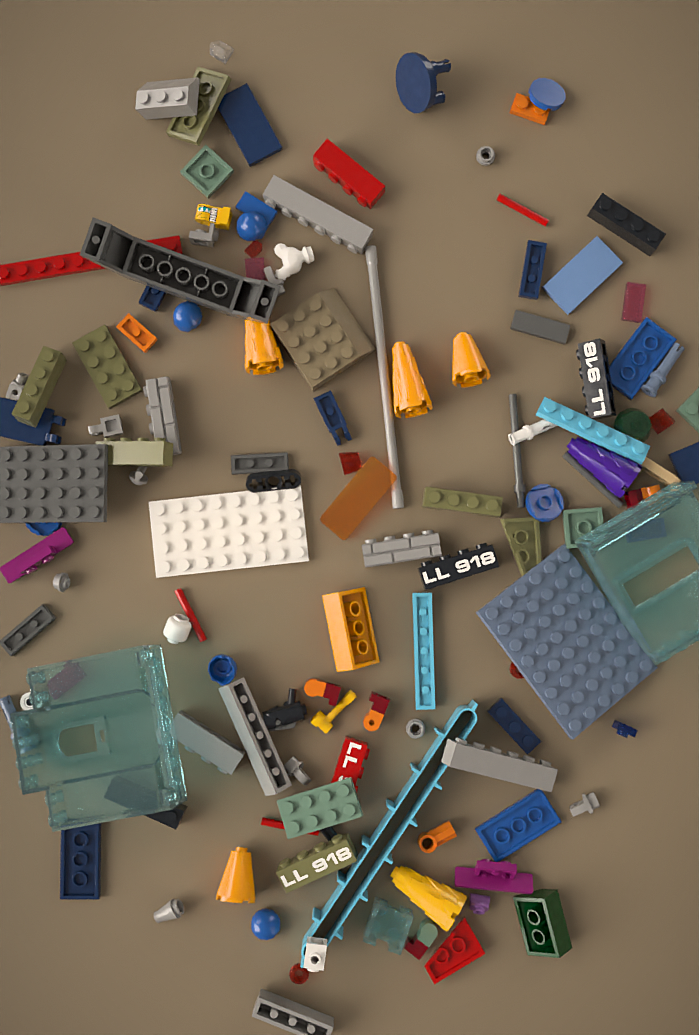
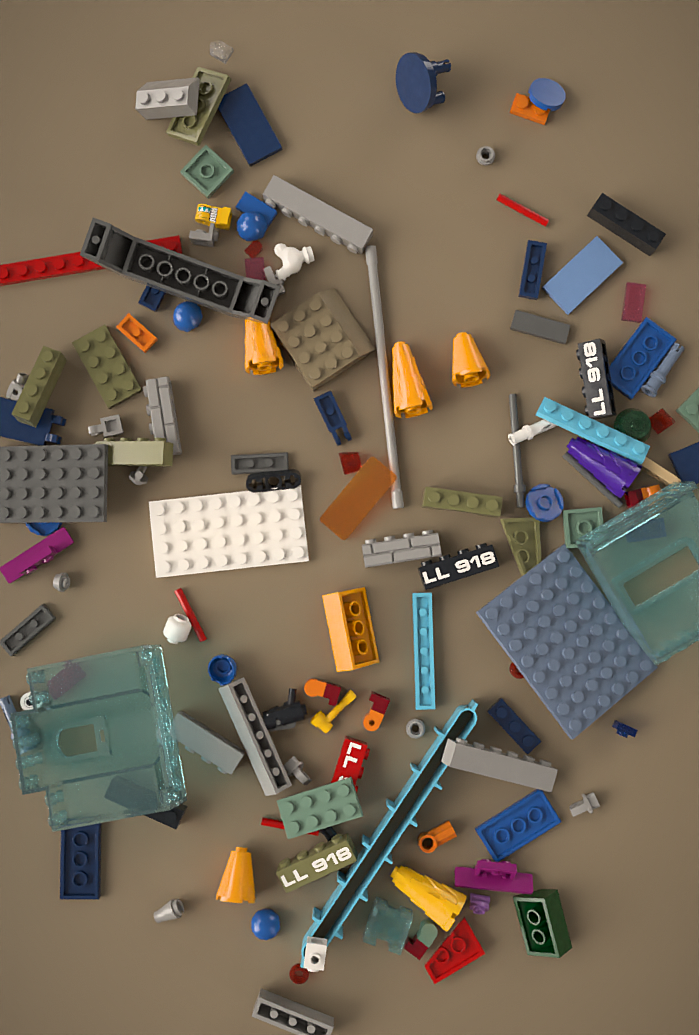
(348, 174): red brick -> none

